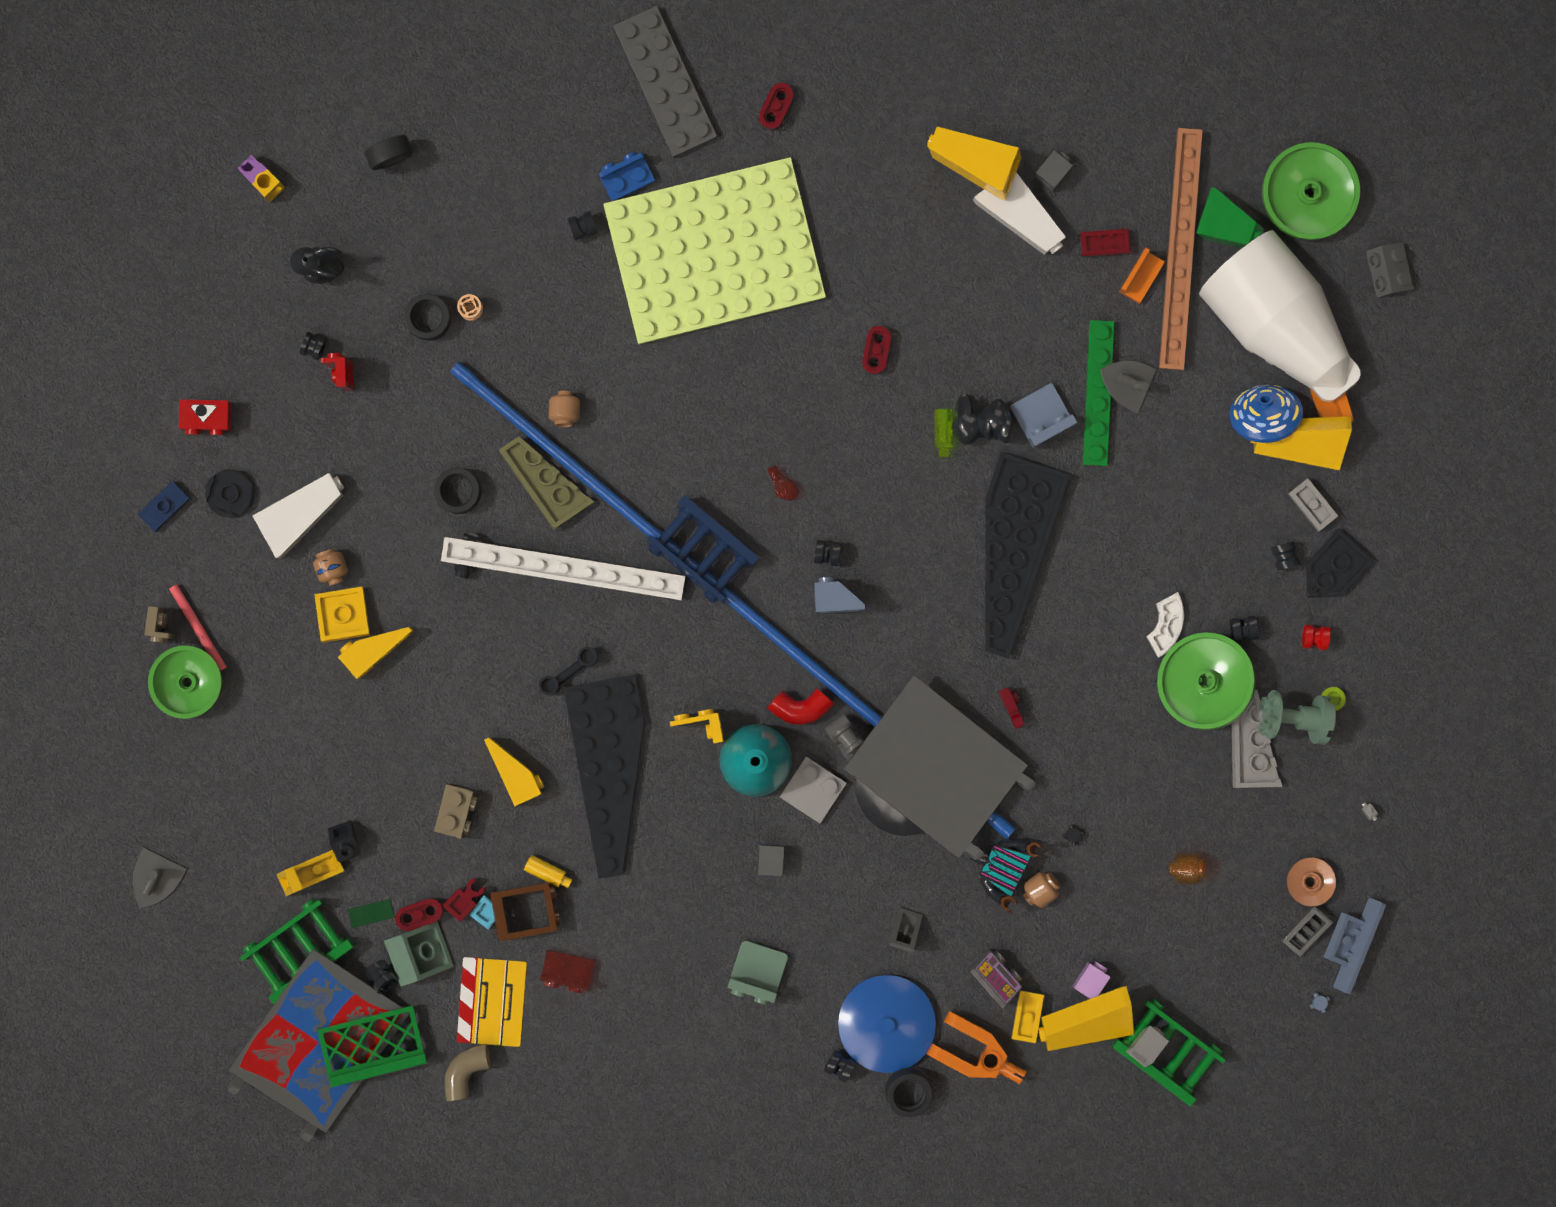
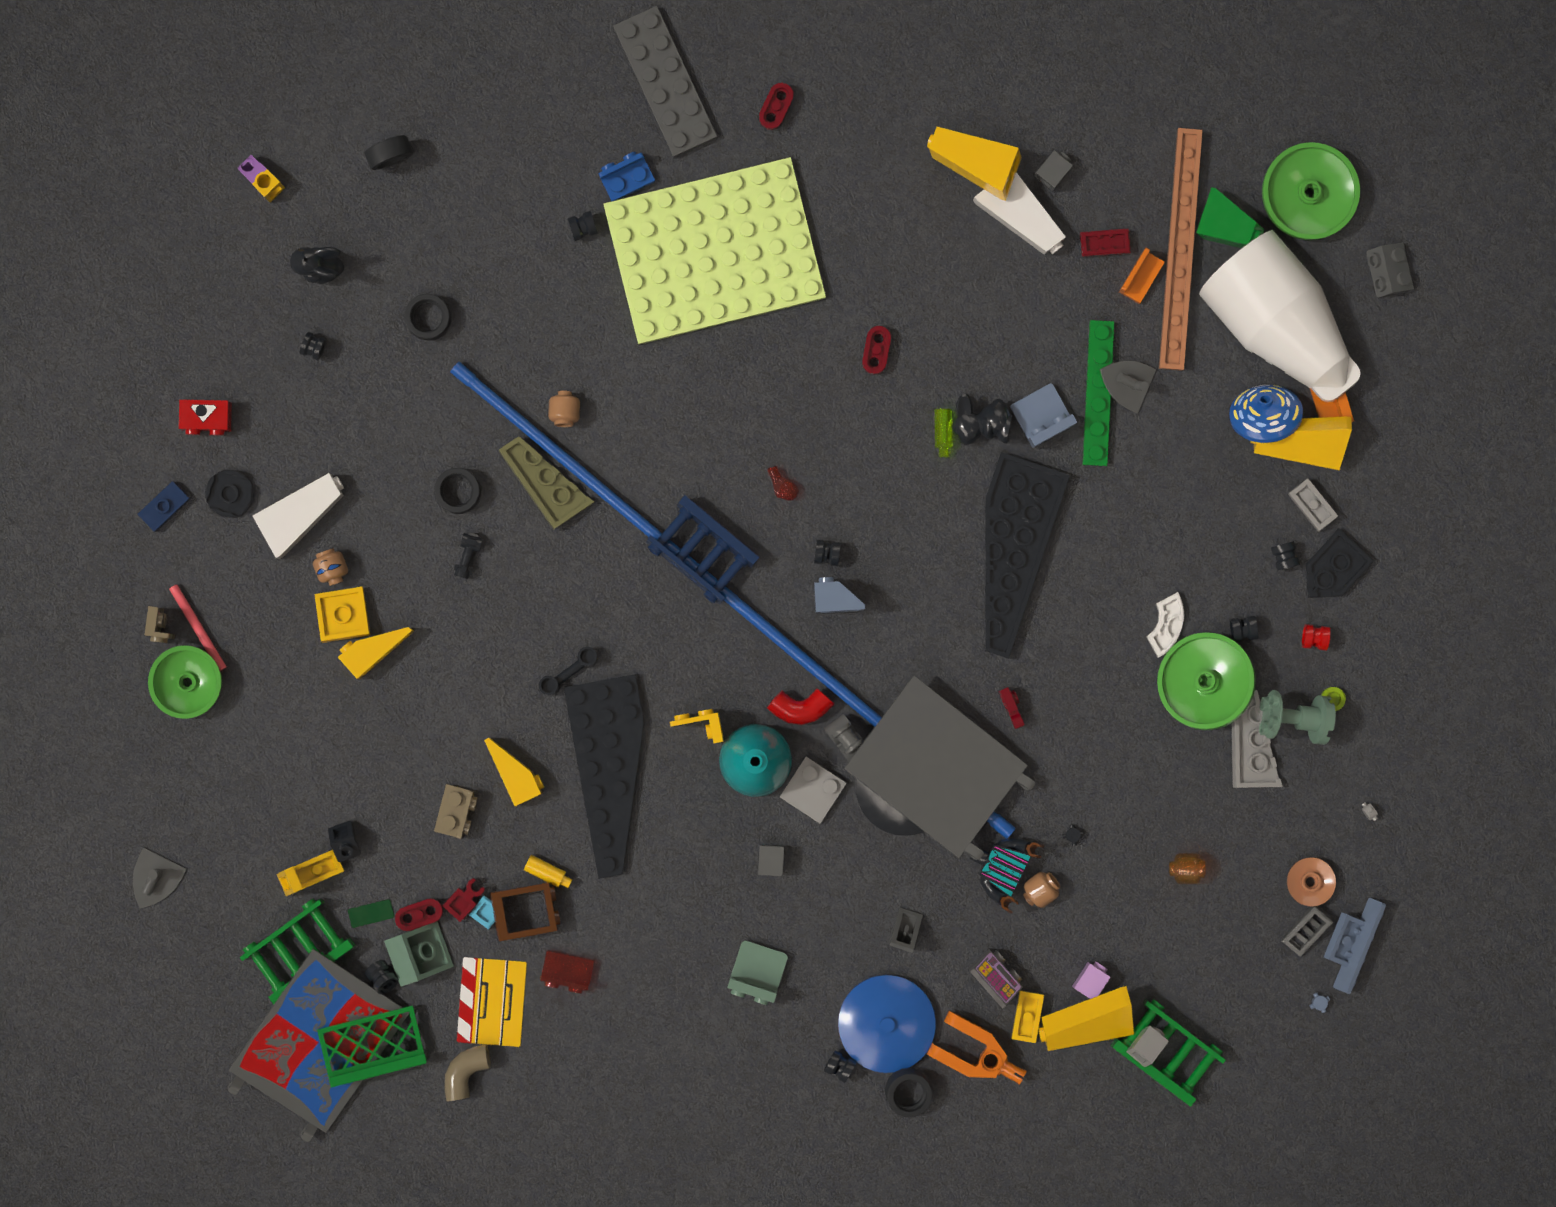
(342, 370): red bracket -> none
(472, 310): light nougat wheel -> none
(562, 568): white plate -> none

